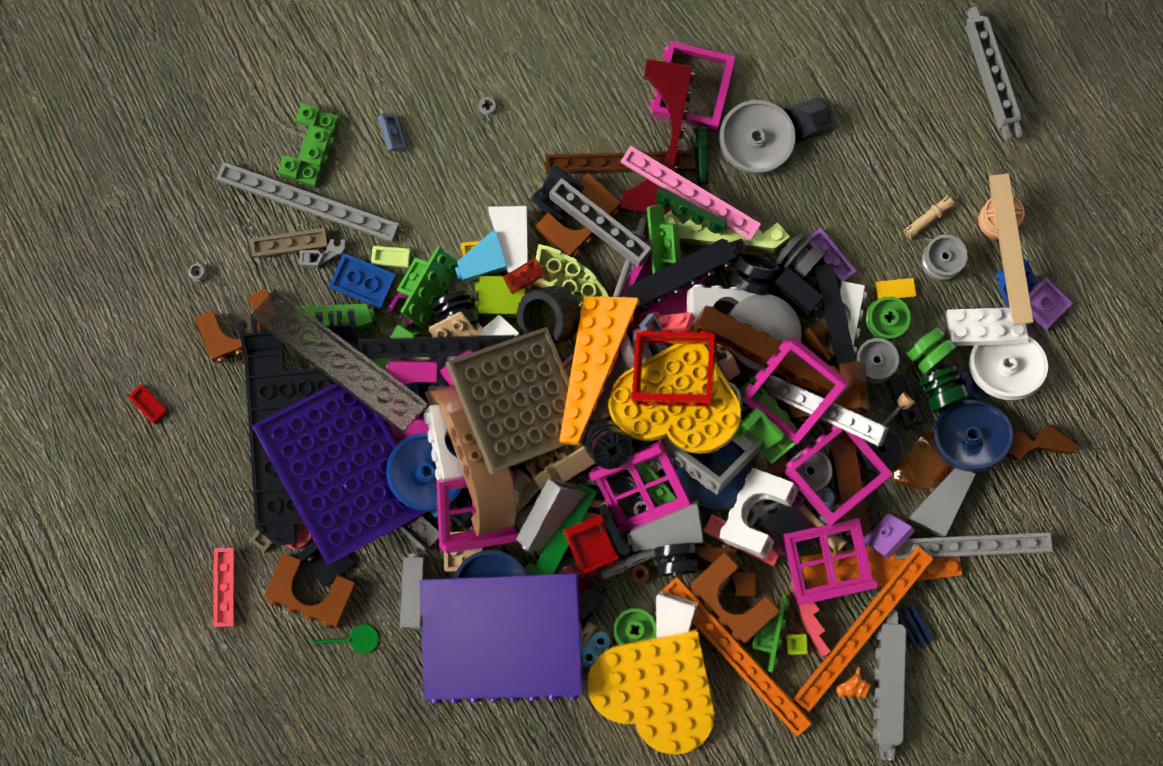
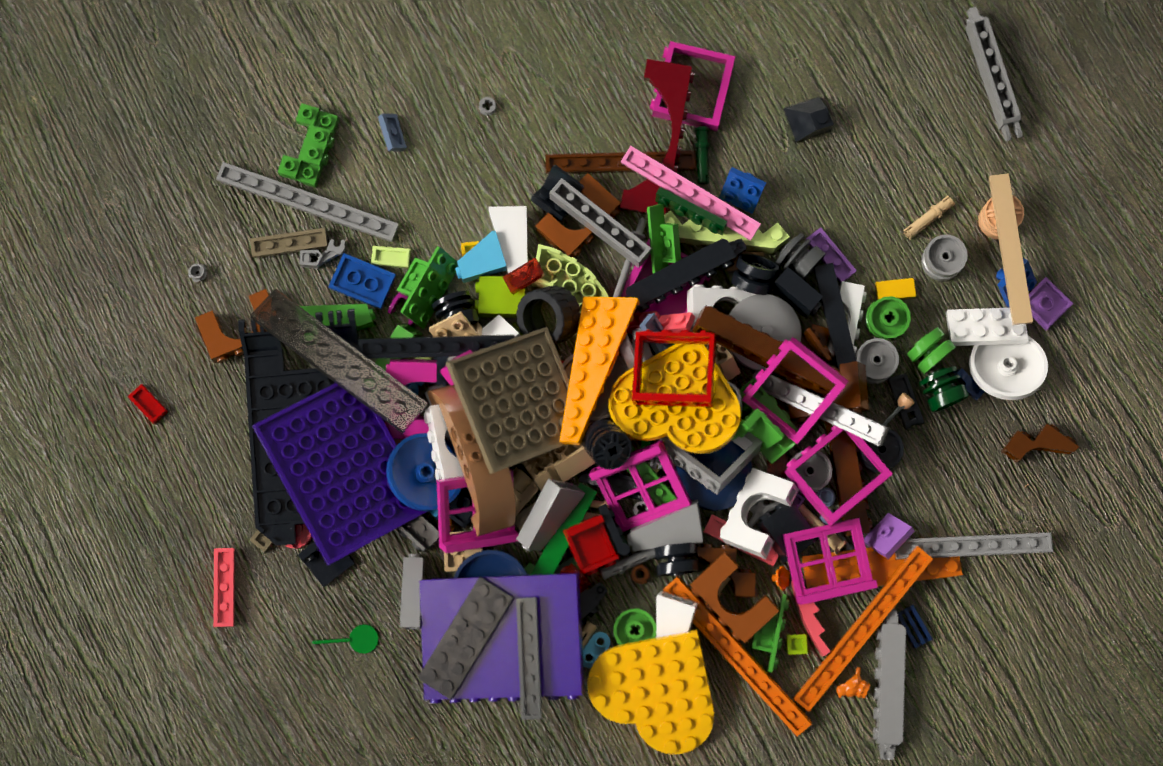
(282, 592): dark orange arch -> none
(465, 637): none -> black plate
(529, 658): none -> dark grey plate
(742, 190): none -> blue plate
(757, 137): light grey dish -> none
(781, 577): none -> orange plant
(924, 466): clear orange piece -> none
(942, 505): light grey slope -> none
(973, 435): dark blue dish -> none

